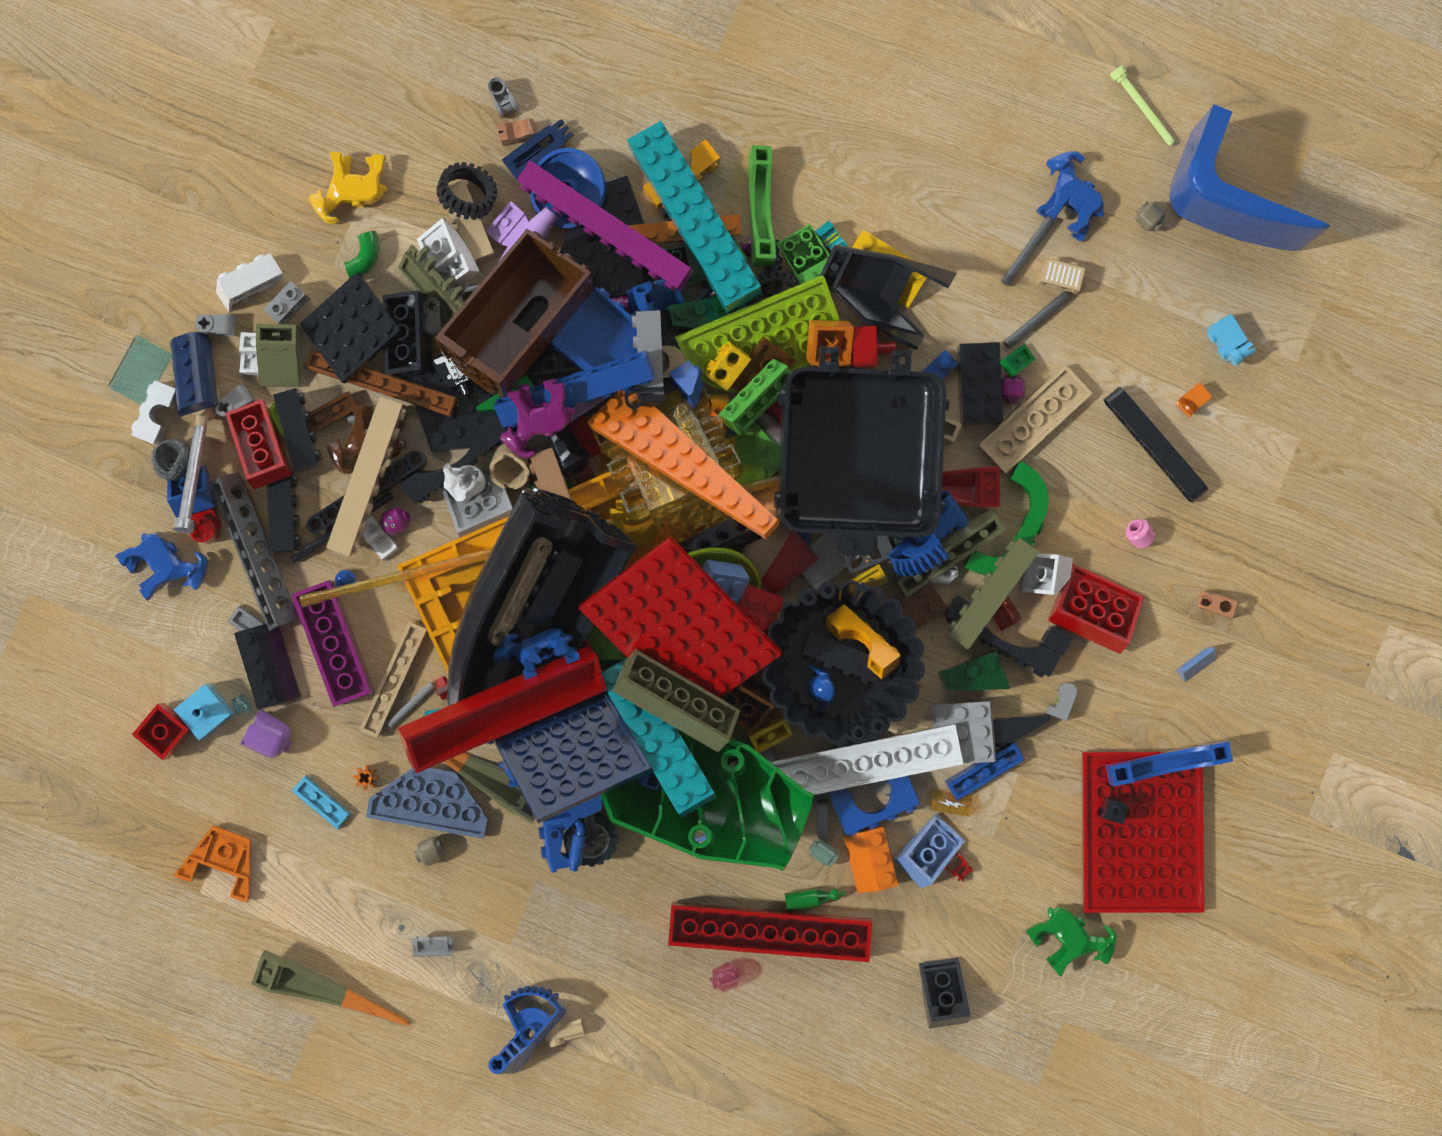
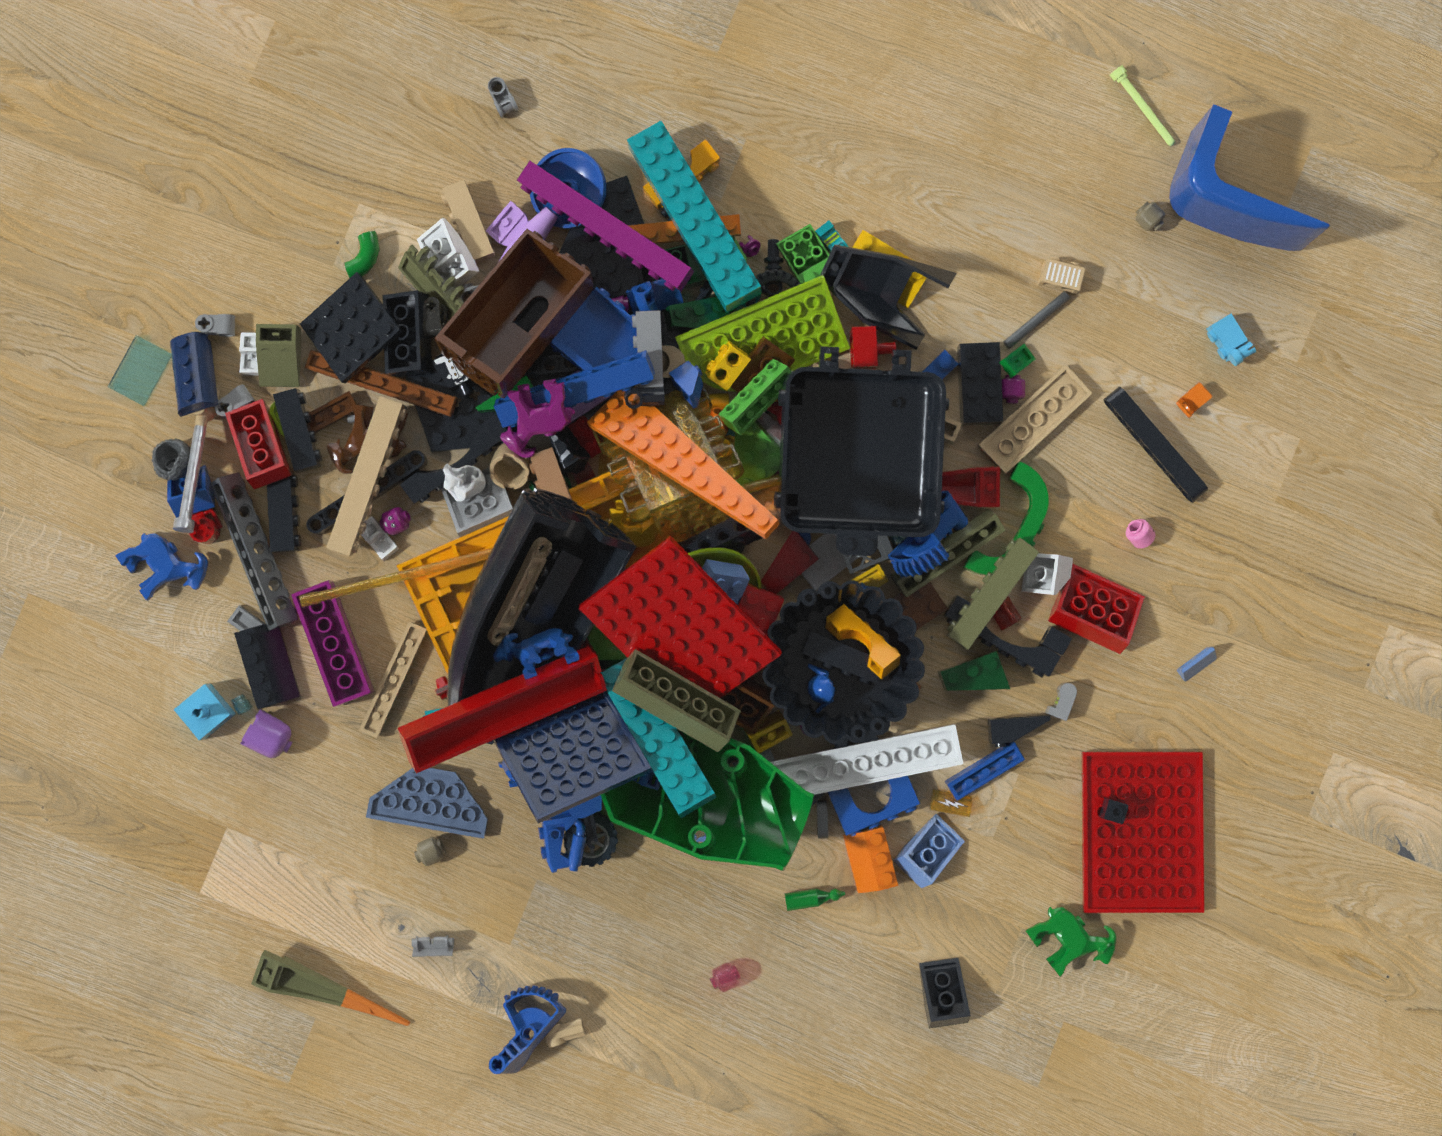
(146, 426): white arch -> none
(162, 731): red brick -> none
(224, 852): orange wing -> none
(247, 280): white wedge -> none
(286, 303): light grey brick -> none
(310, 548): black bar -> none
(321, 802): medium azure tile -> none
(344, 577): blue tile -> none
(349, 187): yellow animal -> none
(371, 778): orange gear -> none
(410, 705): light grey bar -> none
(473, 175): black tyre -> none
(493, 782): olive plate -> none
(516, 131): nougat leg -> none
(531, 150): dark blue hinge -> none
(762, 237): bright green arch -> none
(770, 932): red brick -> none
(823, 852): sand green brick -> none
(830, 334): orange brick -> none
(947, 577): white arm -> none
(963, 863): red piece -> none
(973, 728): light grey plate -> none
(1027, 251): dark grey piece -> none
(1072, 193): blue animal -> none
(1168, 762): blue arch -> none
(1217, 604): nougat leg -> none

